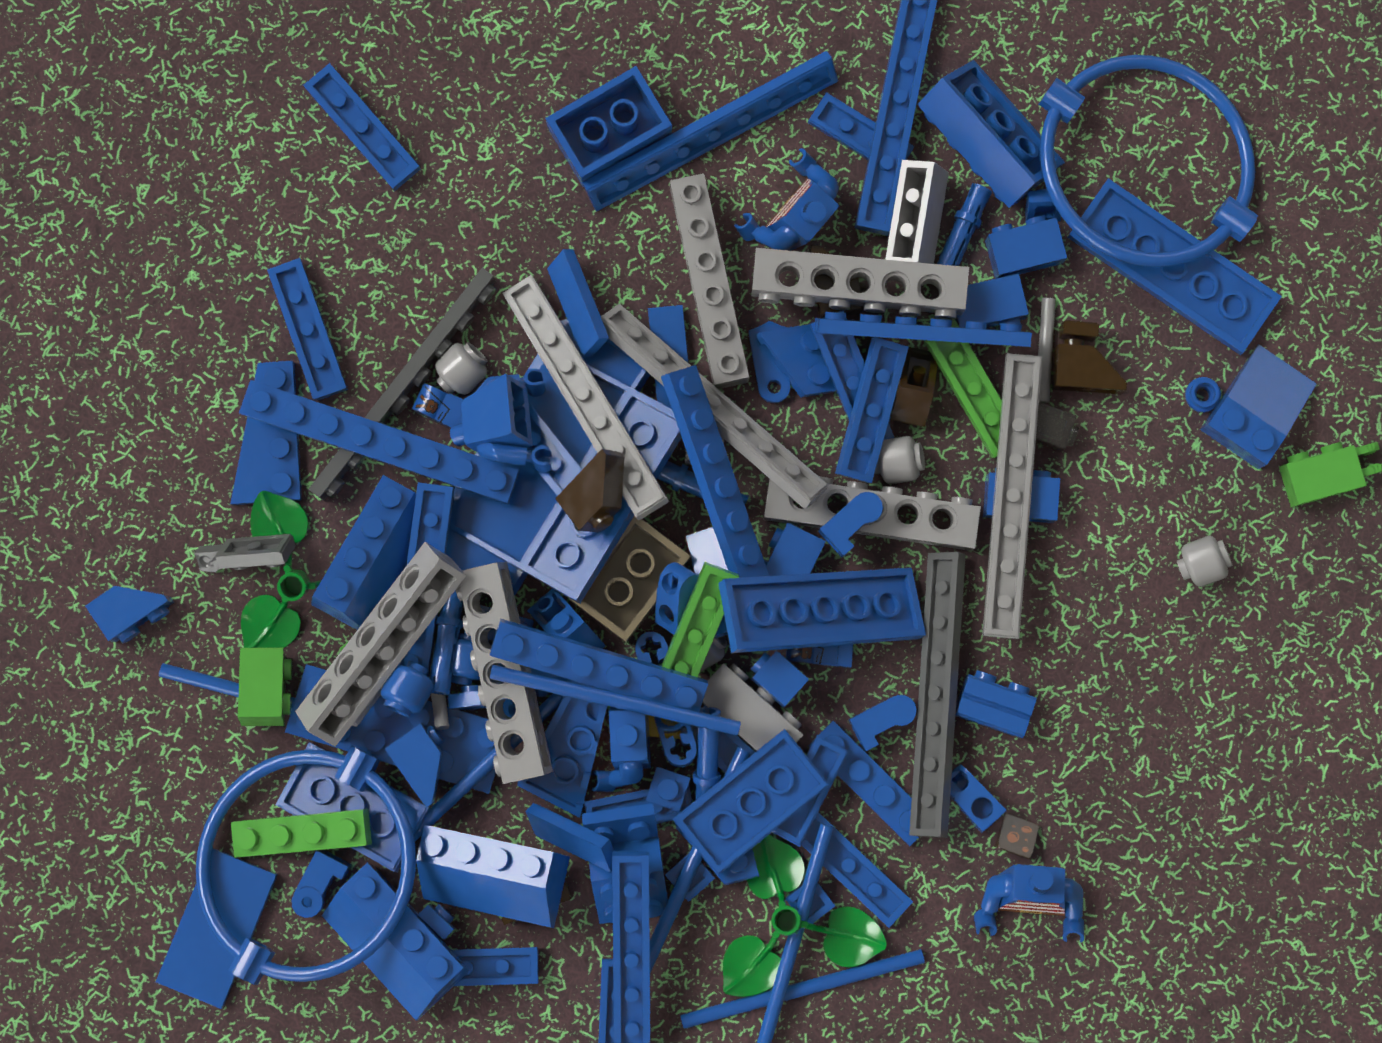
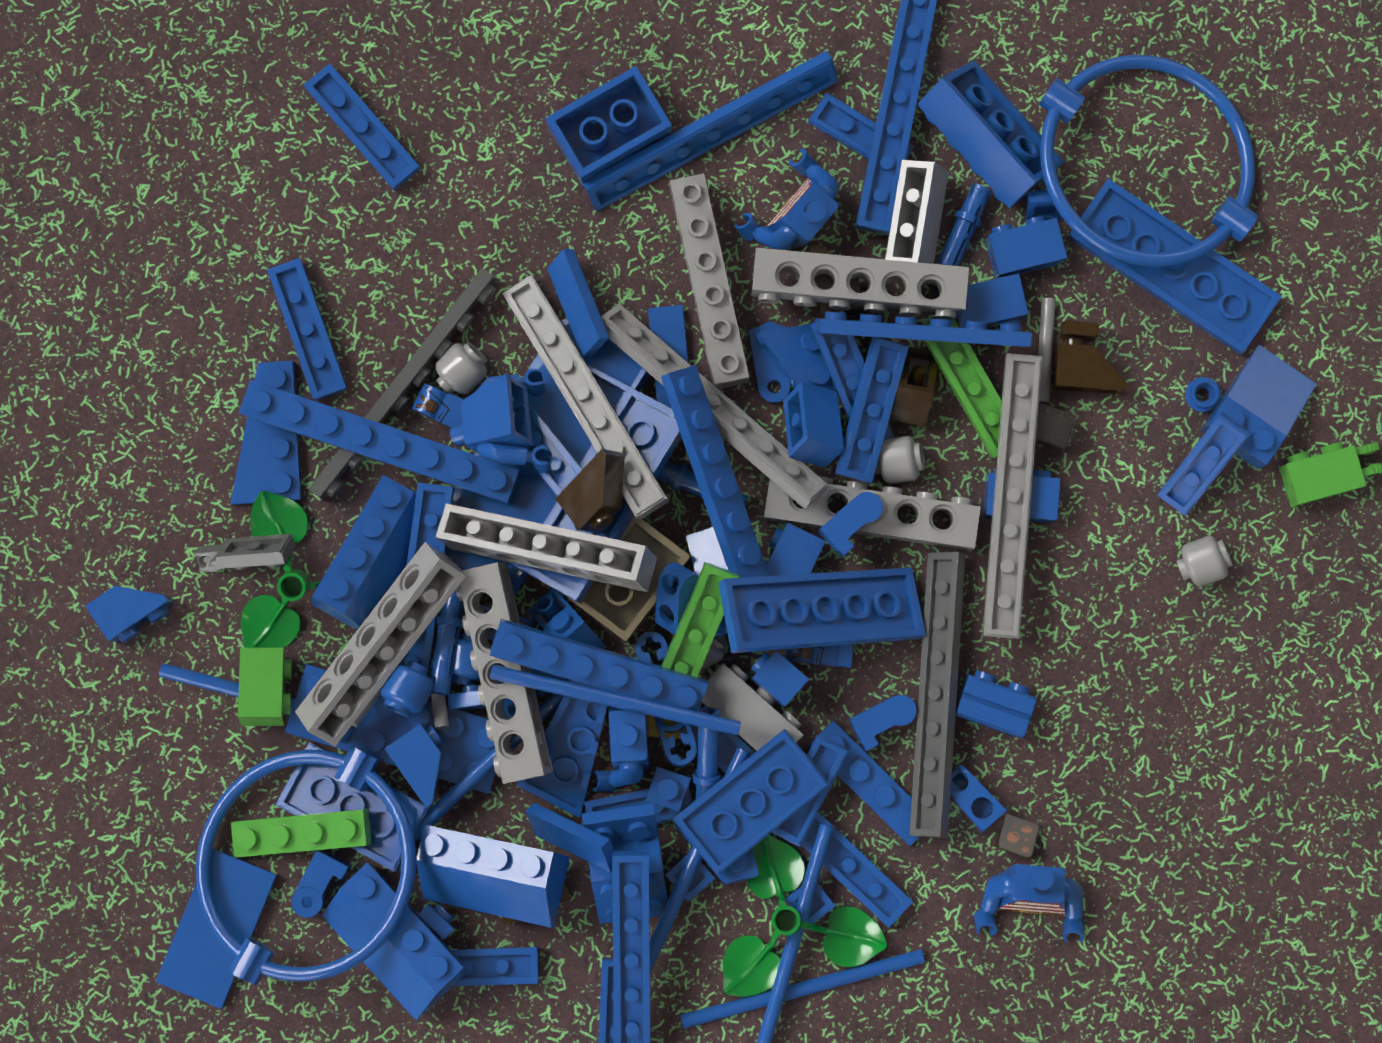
(547, 547): none -> light grey brick
(813, 424): none -> blue brick
(1203, 463): none -> blue tile

